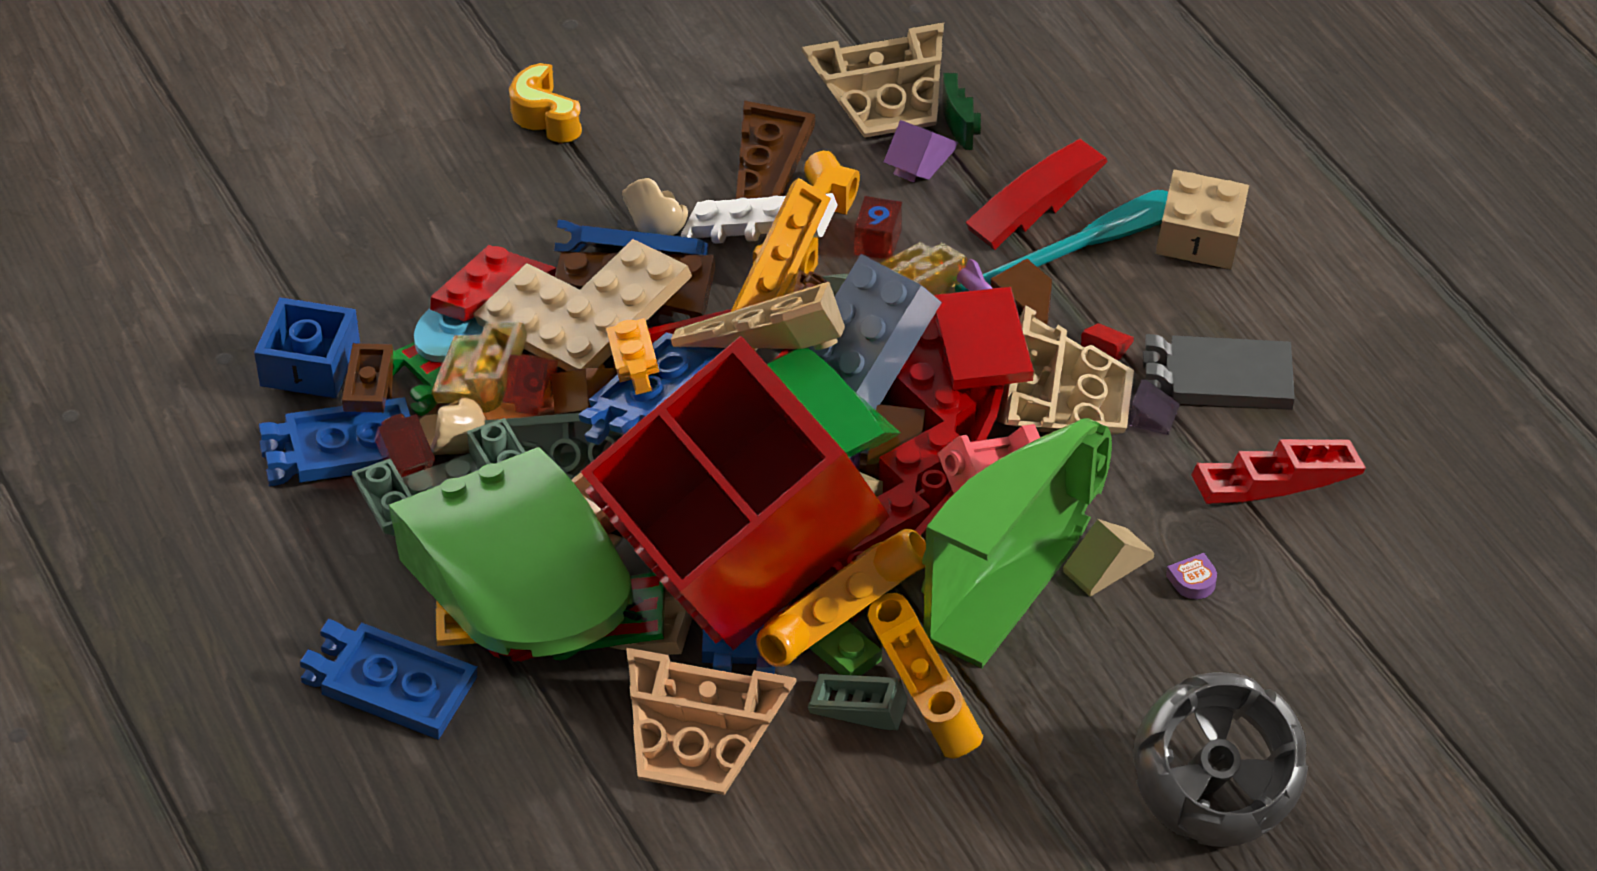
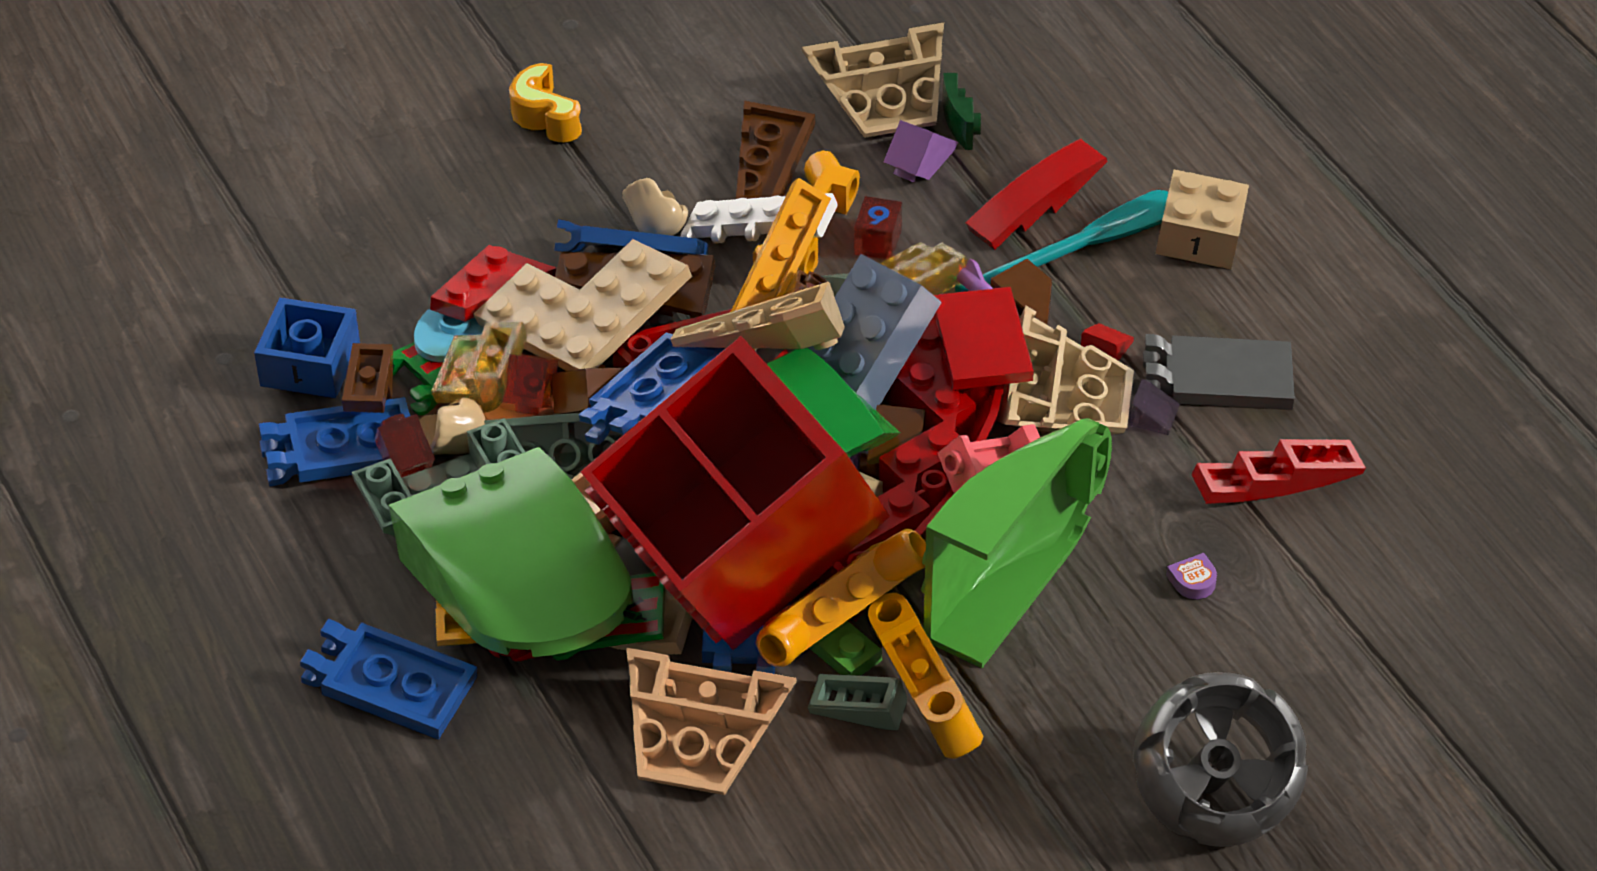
(633, 353): light orange hinge -> none
(1105, 557): tan slope -> none

